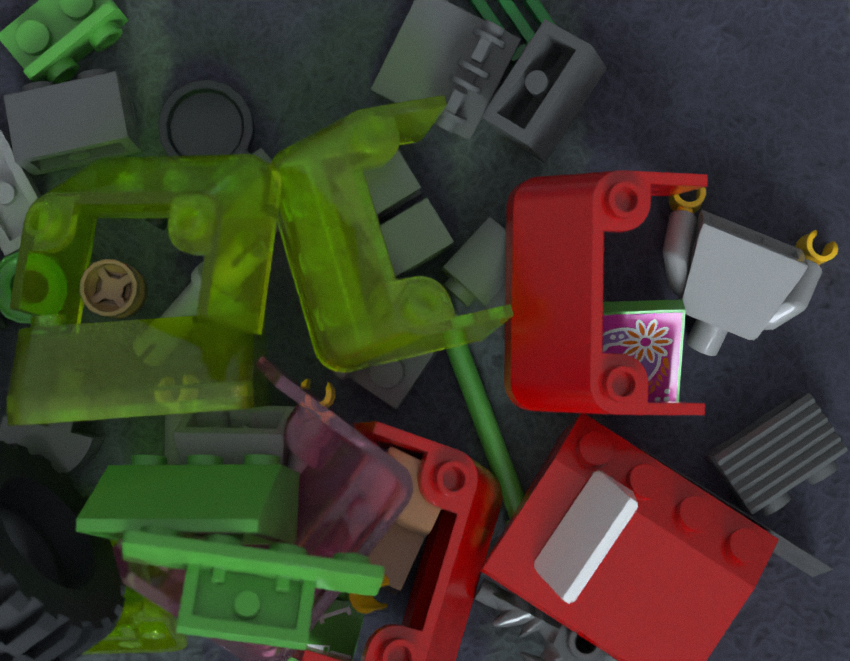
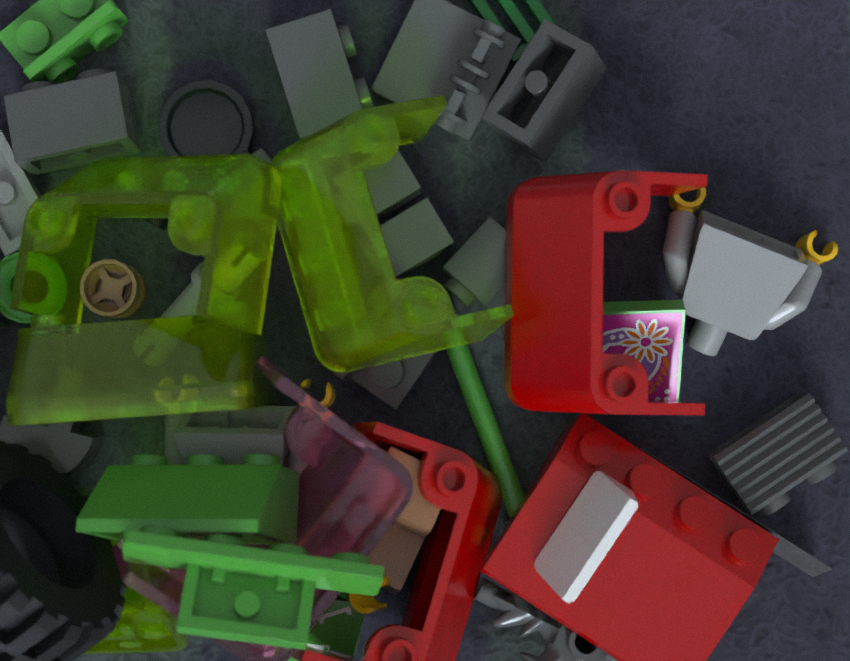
(315, 71): none -> dark grey brick

